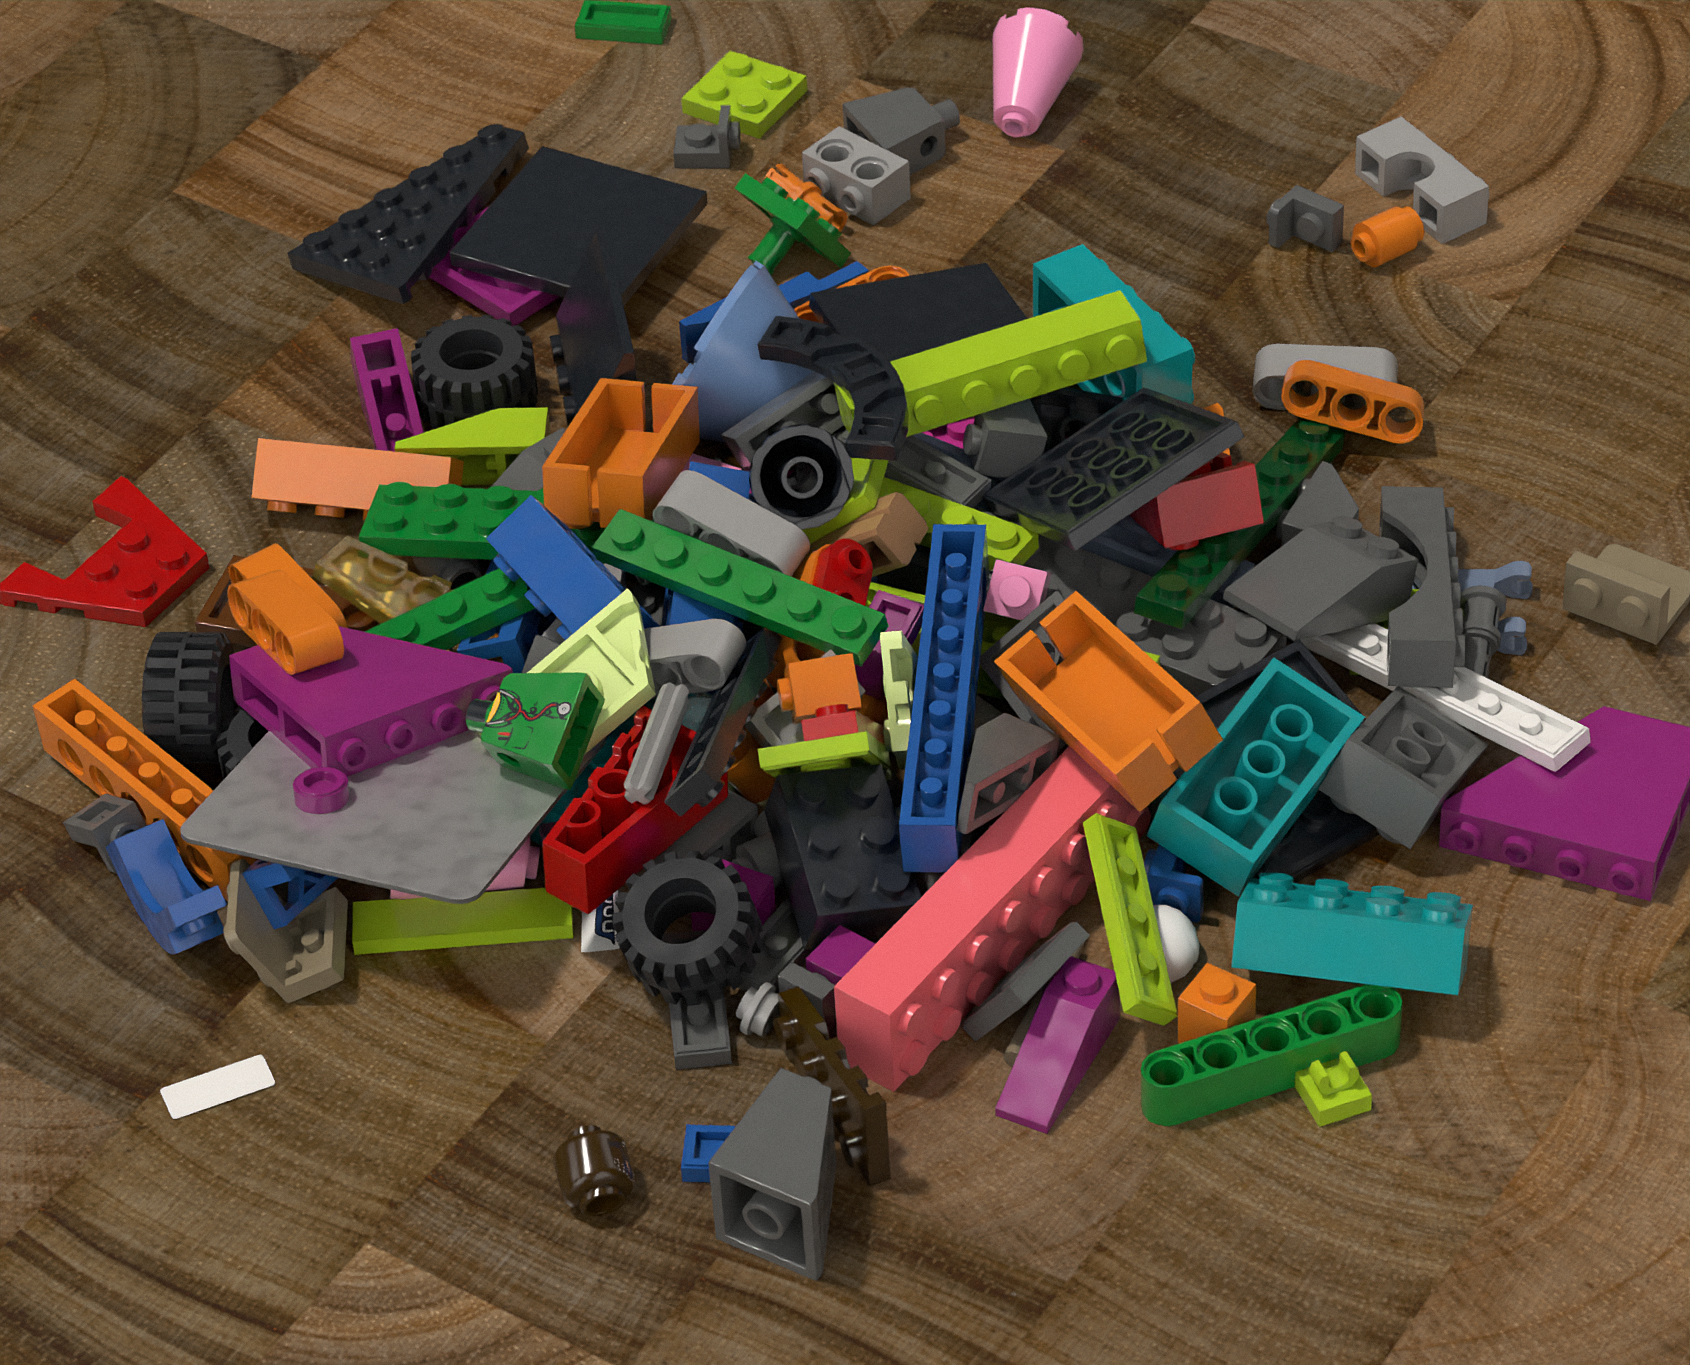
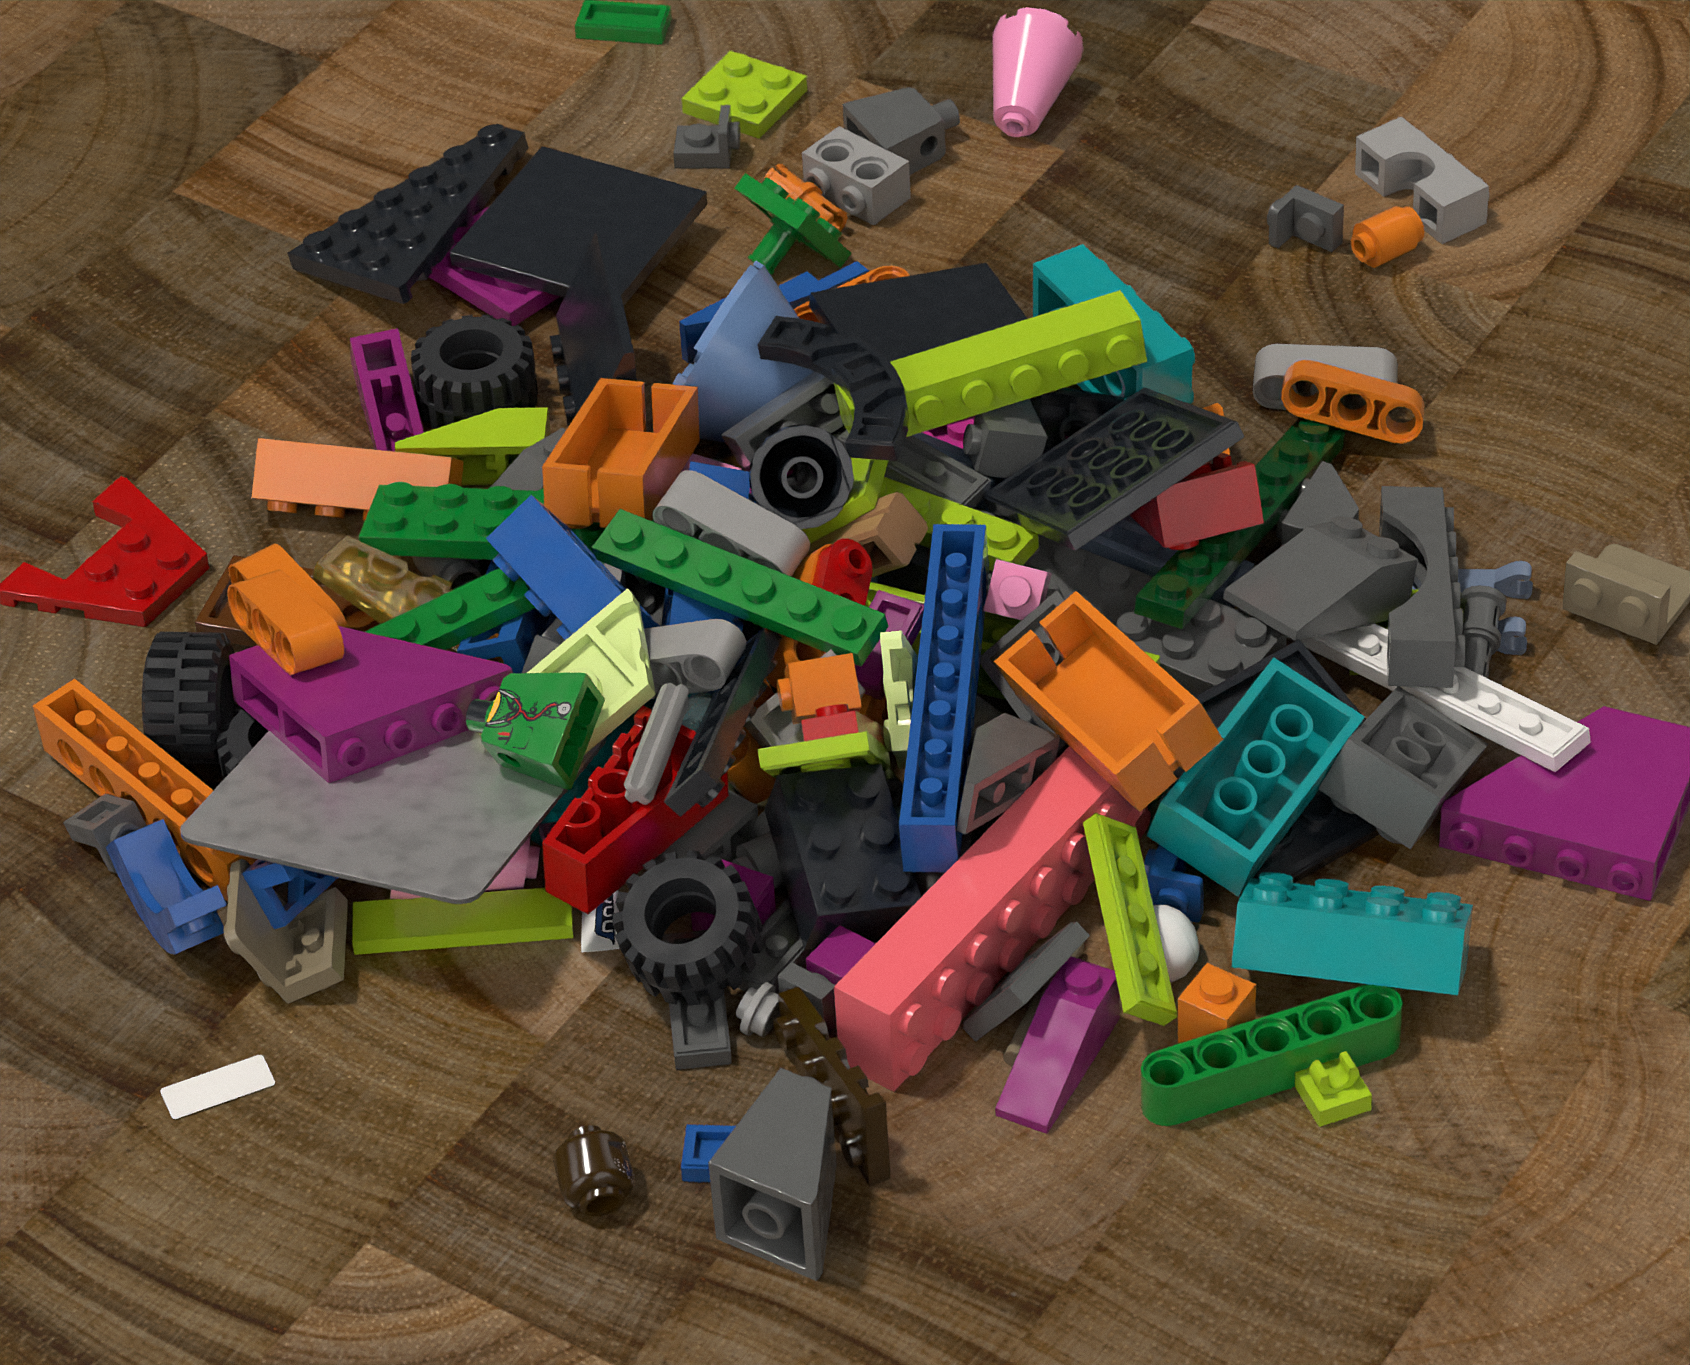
(321, 790): magenta tile -> none

